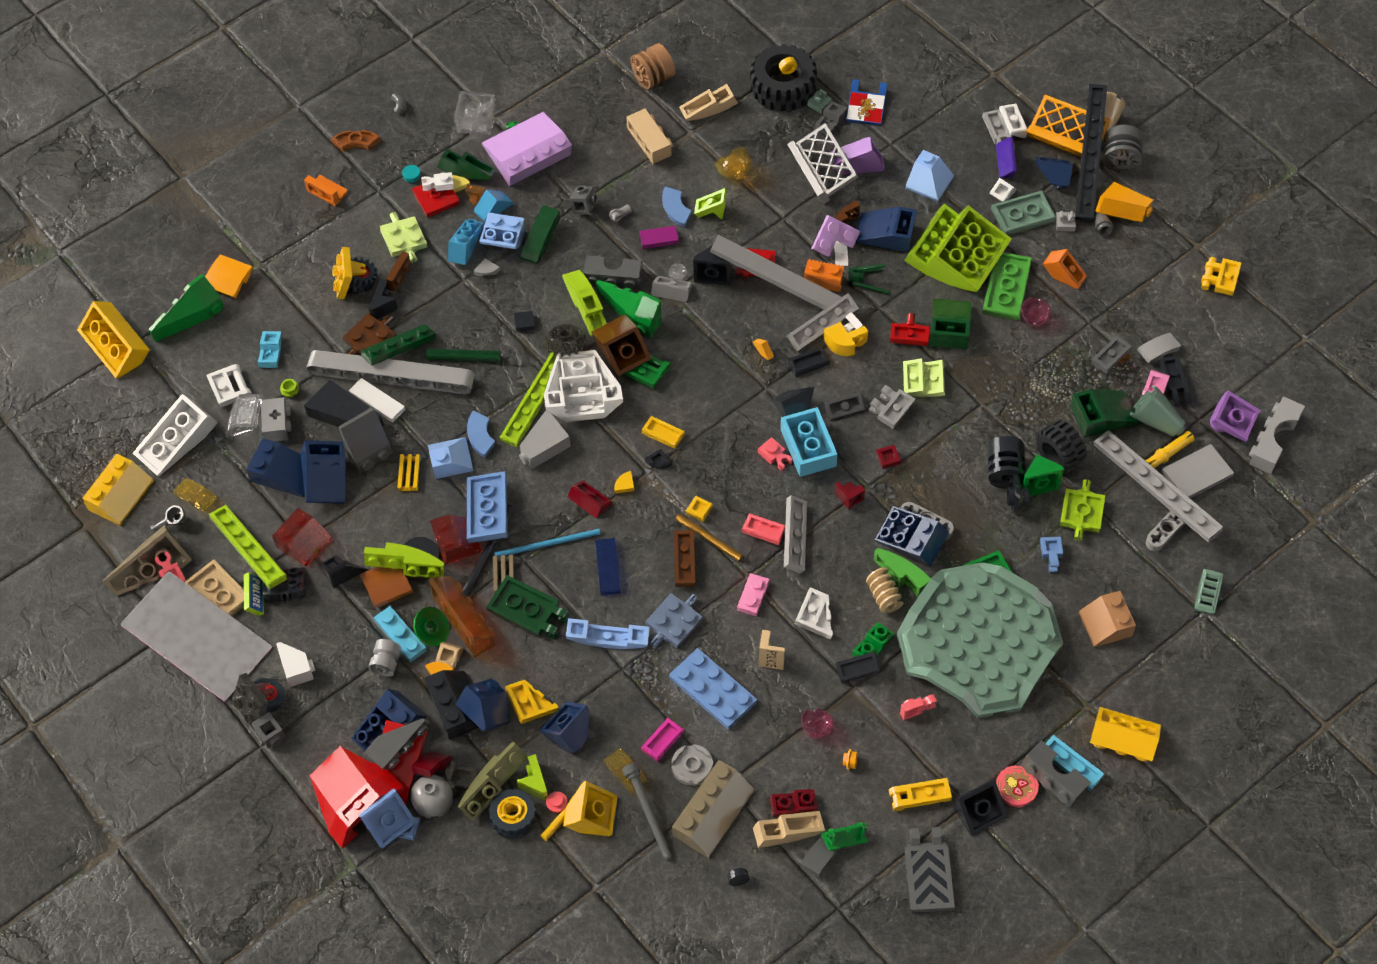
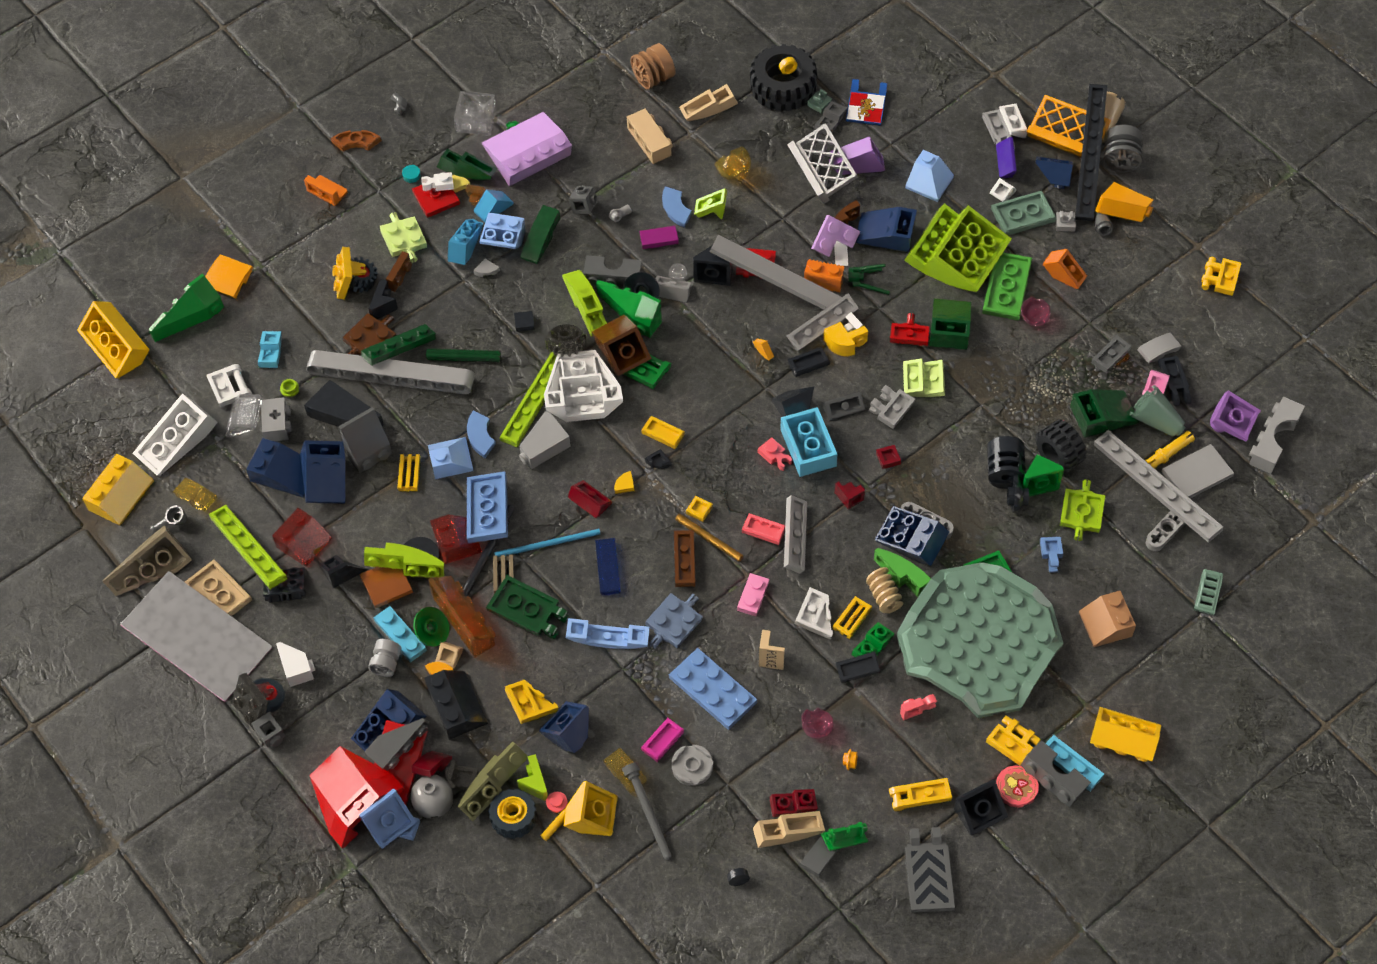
(168, 567): coral plate -> none
(253, 594): tile -> none
(377, 399): white tile -> none
(485, 704): dark blue slope -> none
(643, 279): none -> black dish
(712, 809): dark tan slope -> none
(843, 630): none -> yellow tile
(1008, 743): none -> yellow plate

